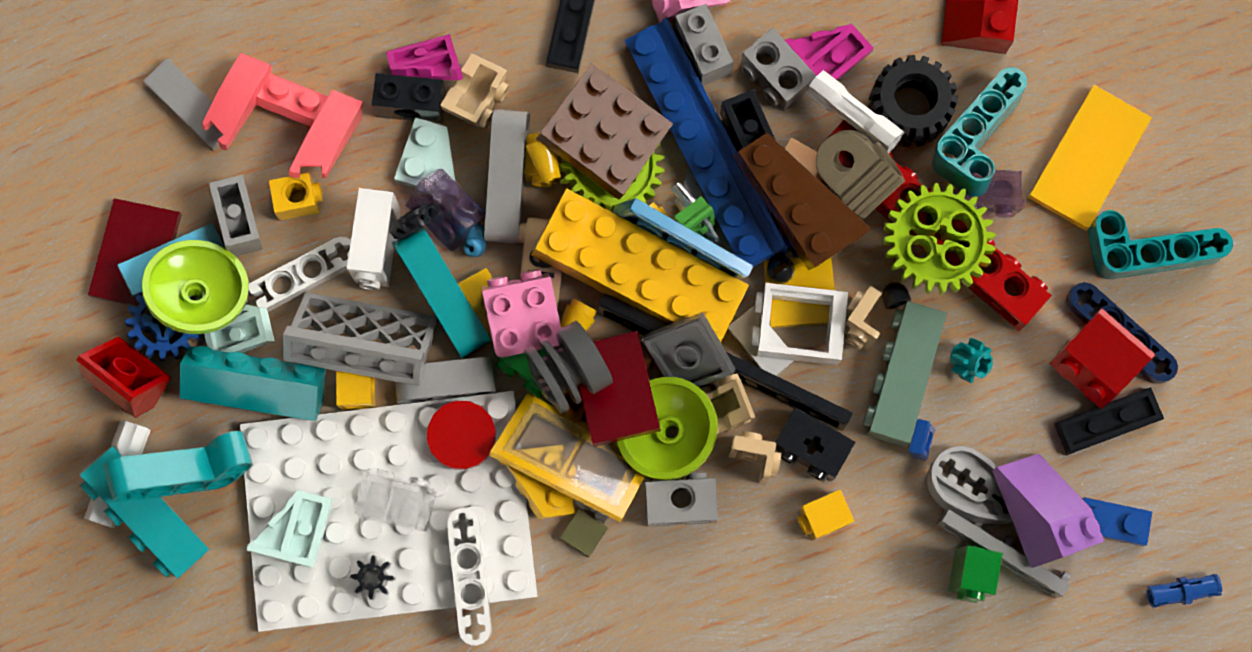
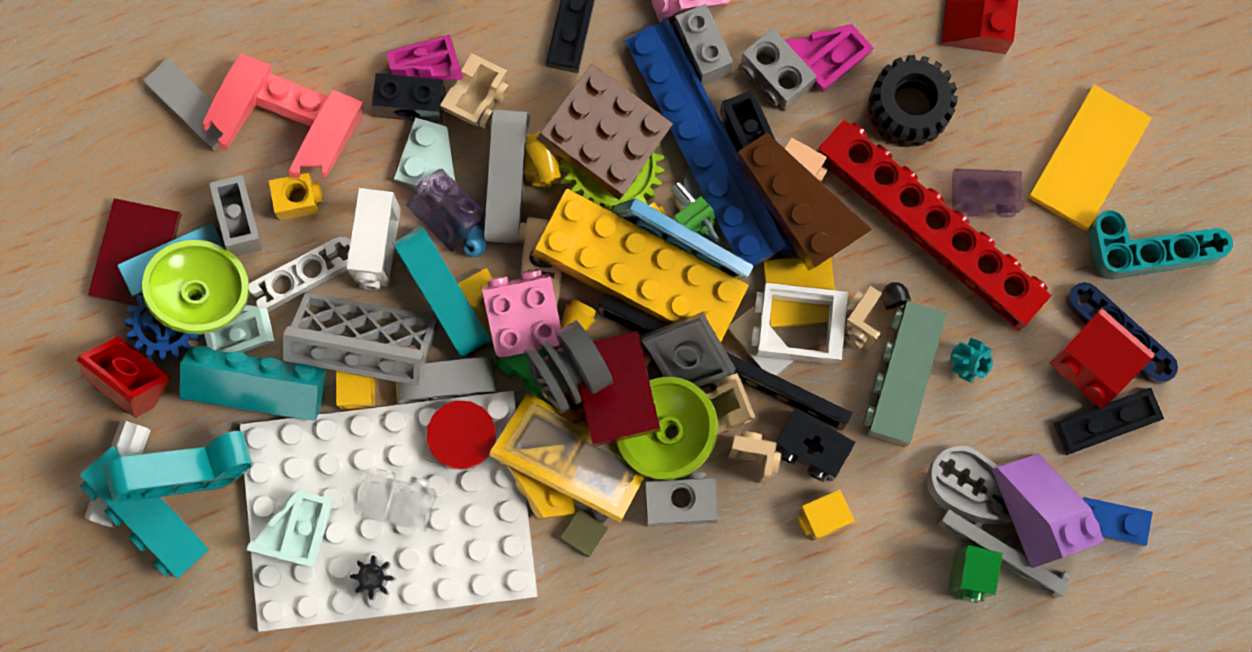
(414, 219): black gear -> none
(464, 577): white beam -> none
(783, 276): black hinge -> none
(835, 98): white axle -> none
(870, 178): dark tan piece -> none
(922, 440): blue tile -> none
(934, 268): lime gear -> none
(983, 124): teal beam -> none
(1184, 590): blue pin -> none

